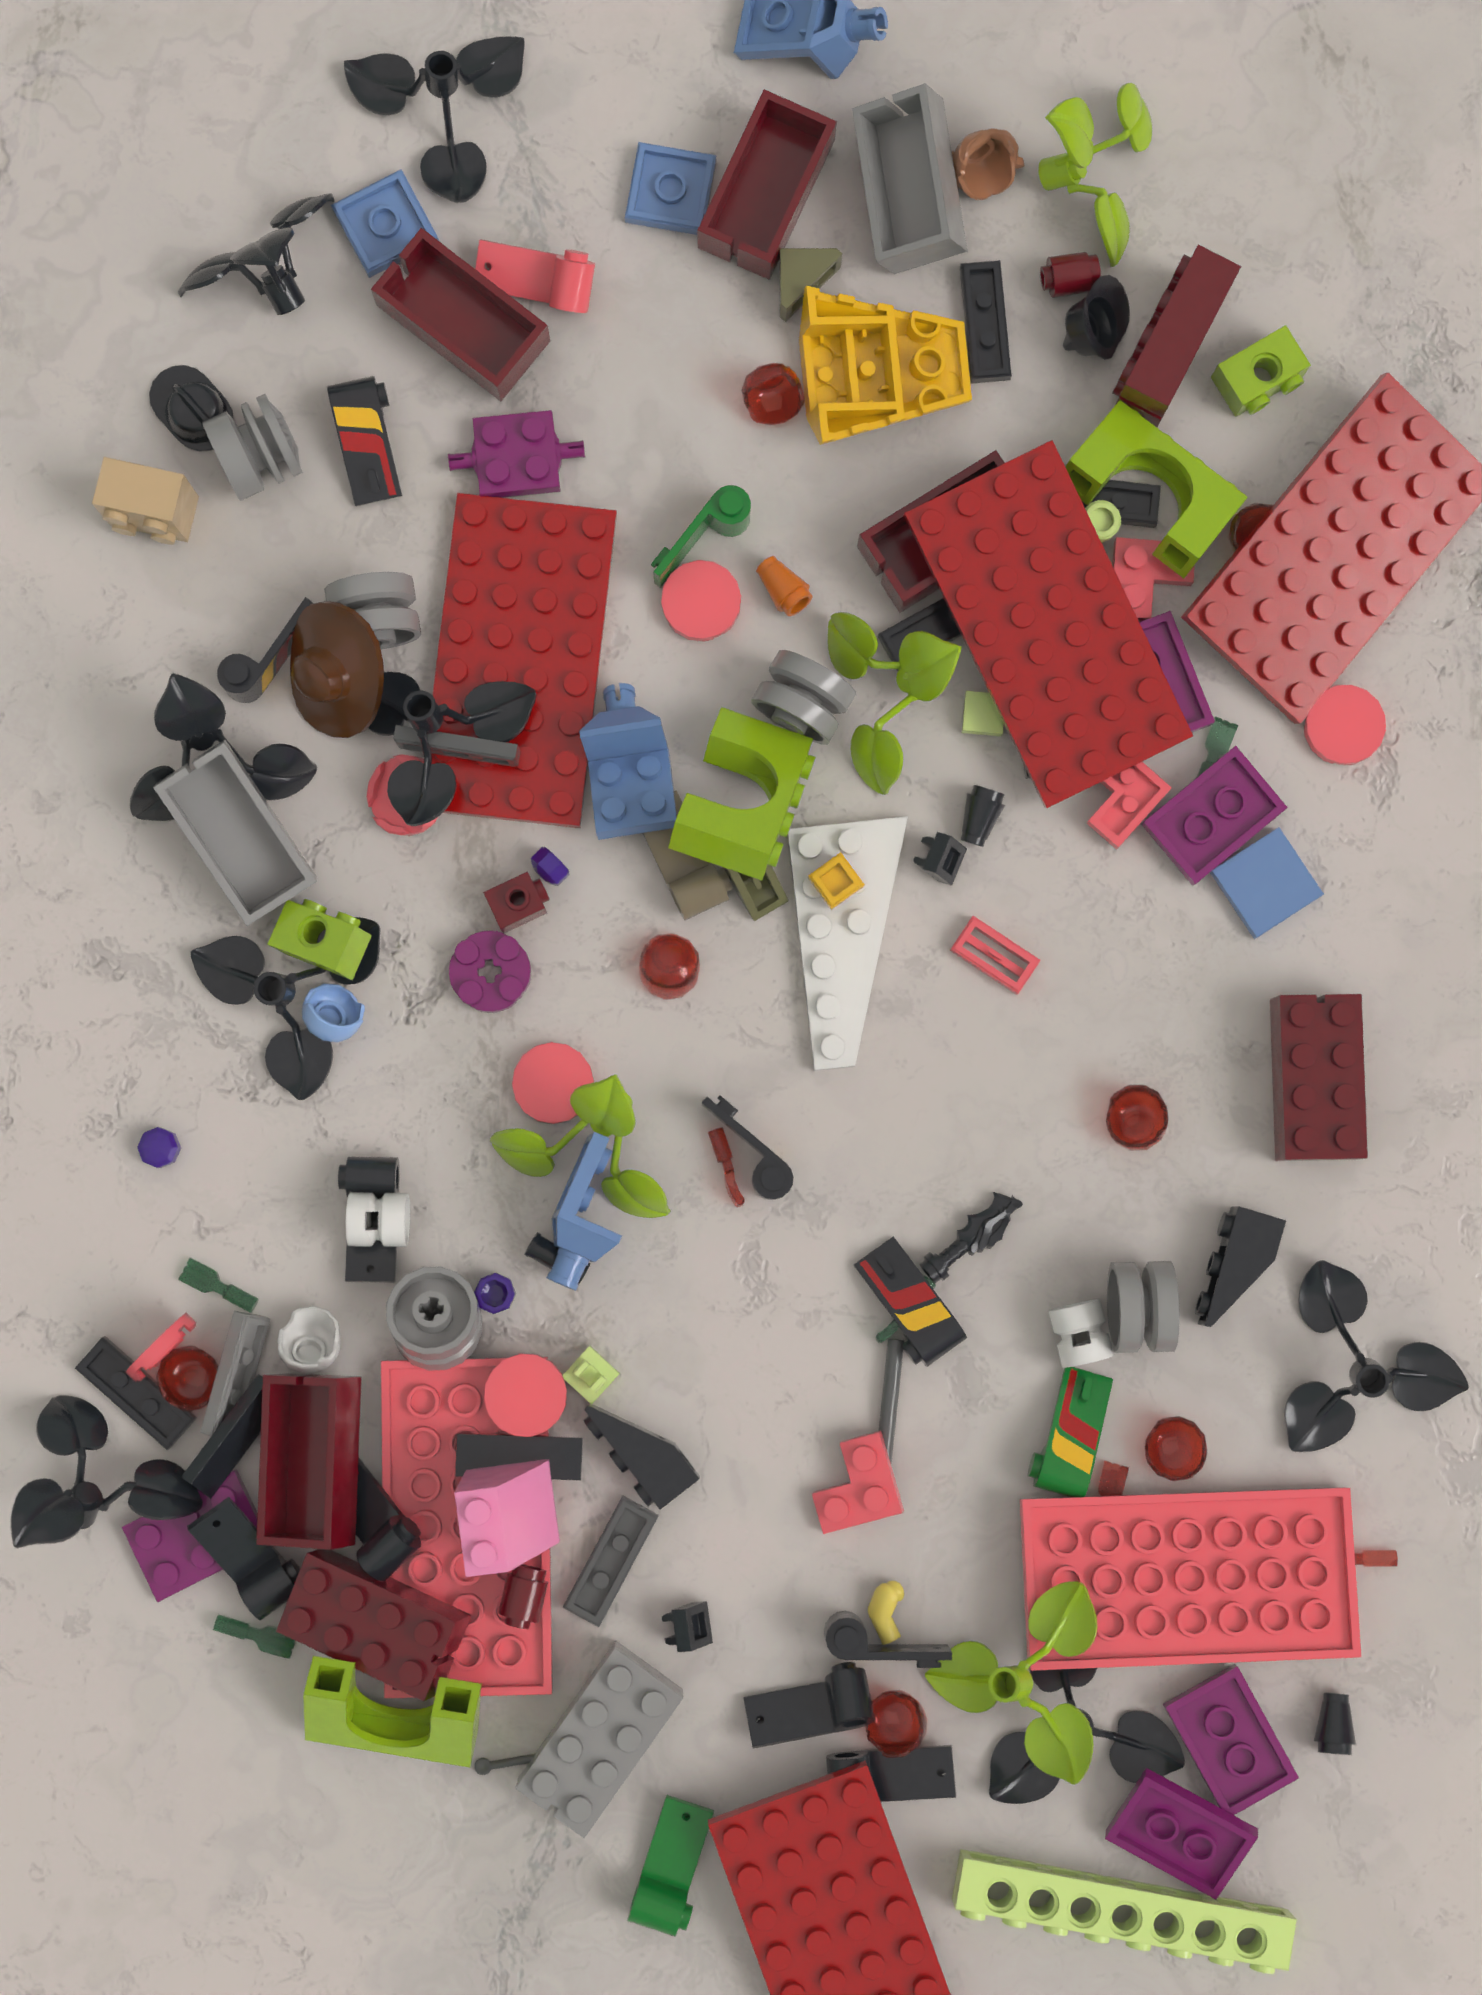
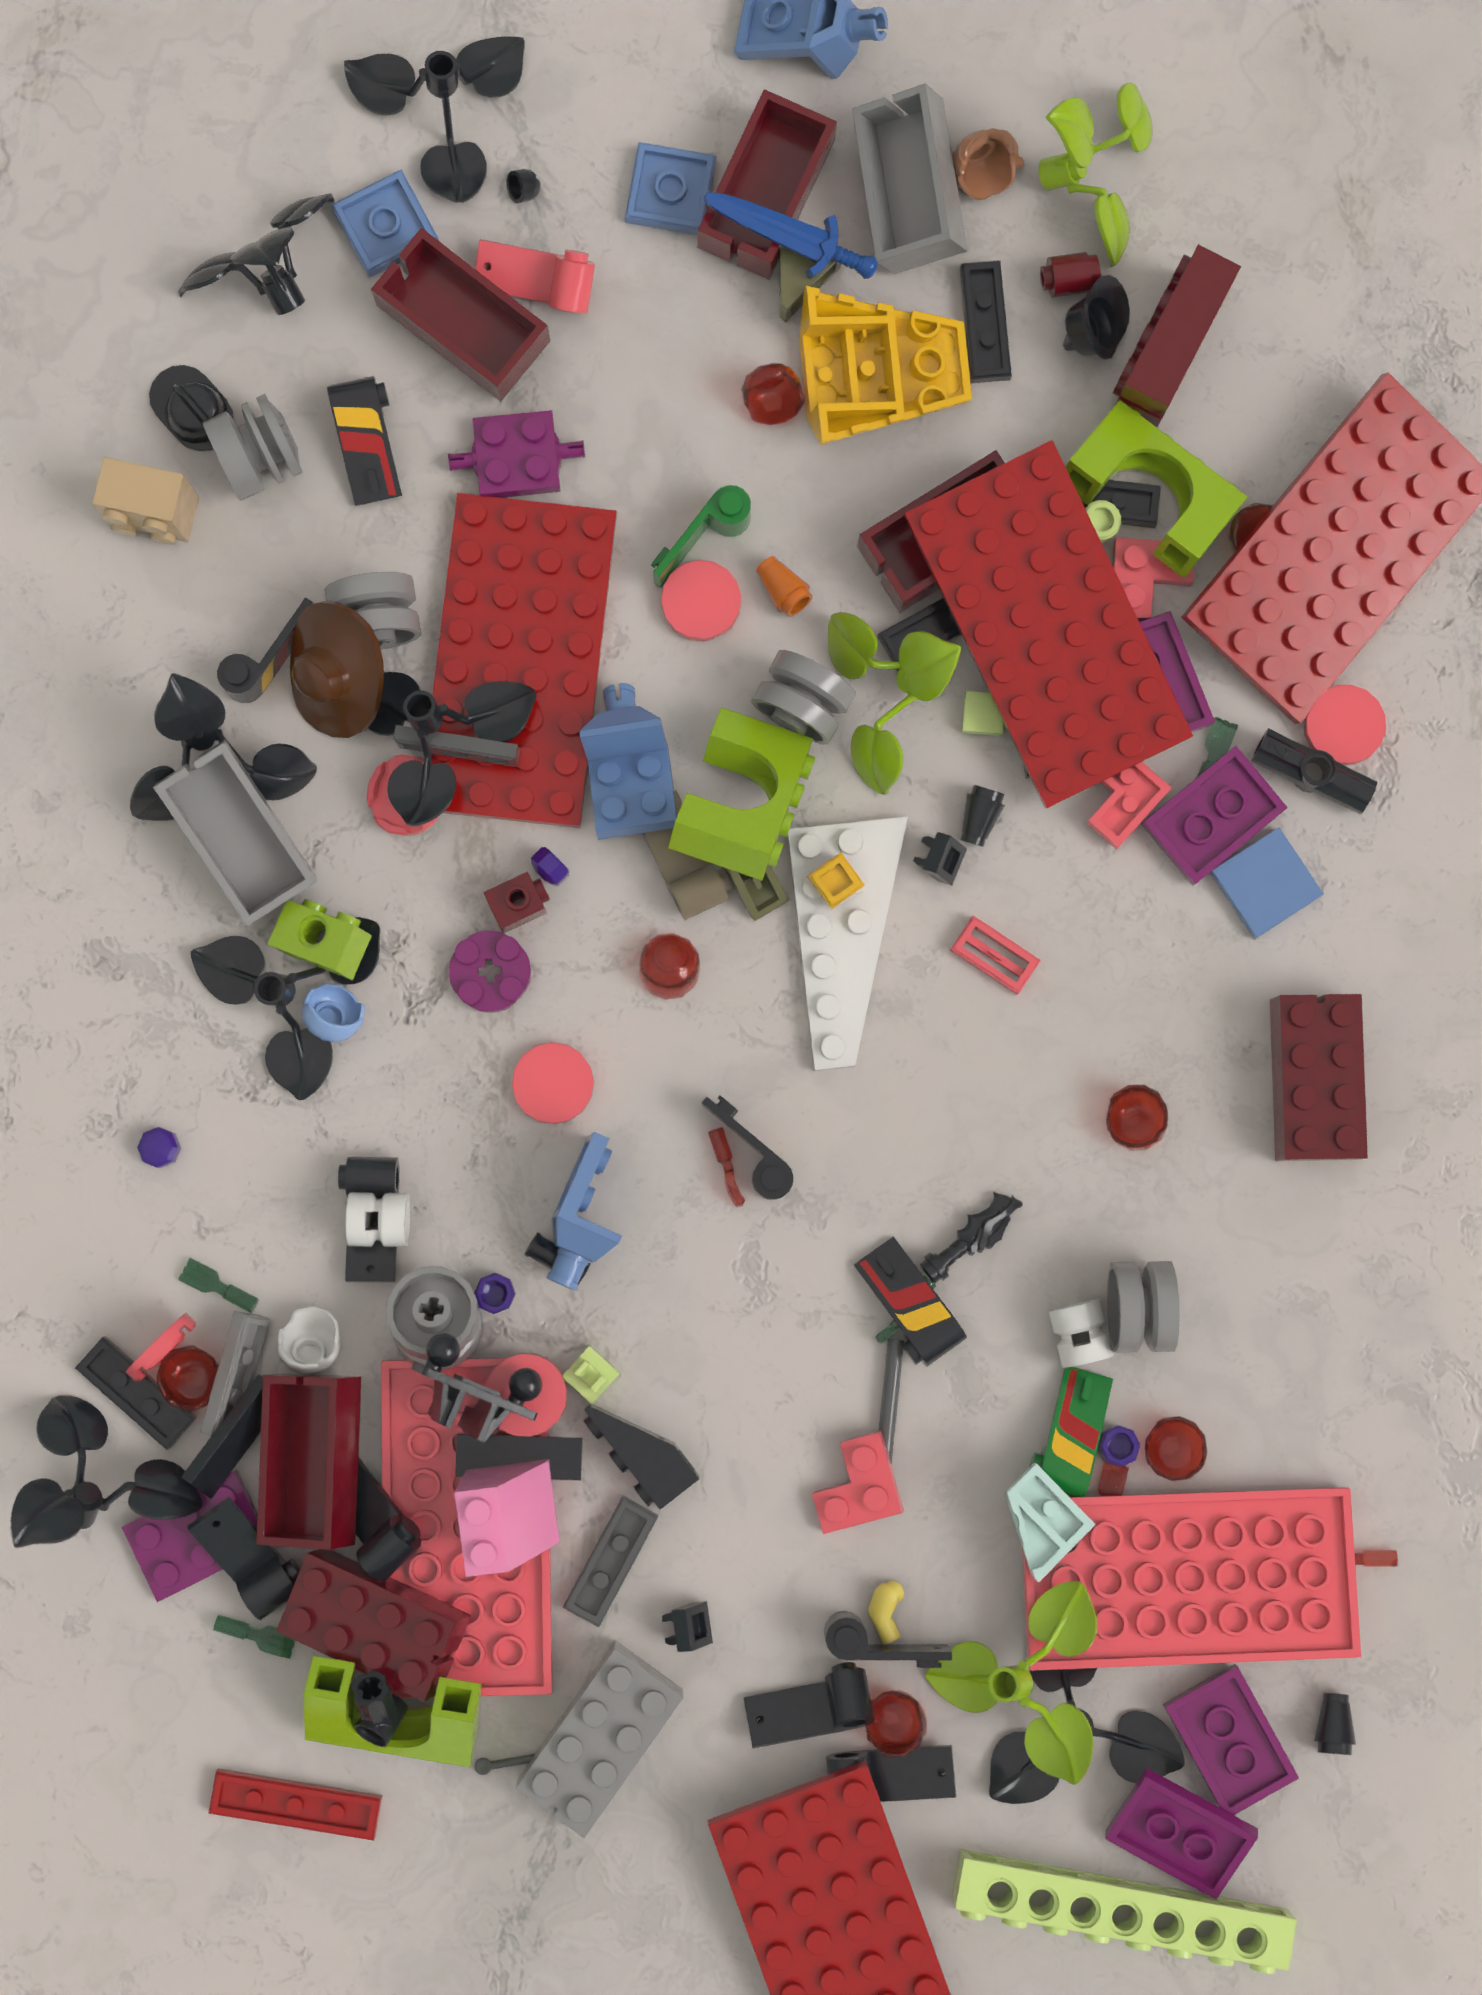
(295, 1804): none -> red tile
(378, 1708): none -> black piece
(449, 1392): none -> black piece
(522, 185): none -> black hinge
(523, 1596): dark red brick -> none
(609, 1113): lime plant -> none
(670, 1867): green door -> none
(793, 234): none -> blue sword
(1045, 1520): none -> light aqua wing
(1118, 1446): none -> dark purple tile
(1245, 1252): black slope -> none
(1276, 354): lime brick -> none
(1337, 783): none -> black piece
(1421, 1381): black plant -> none

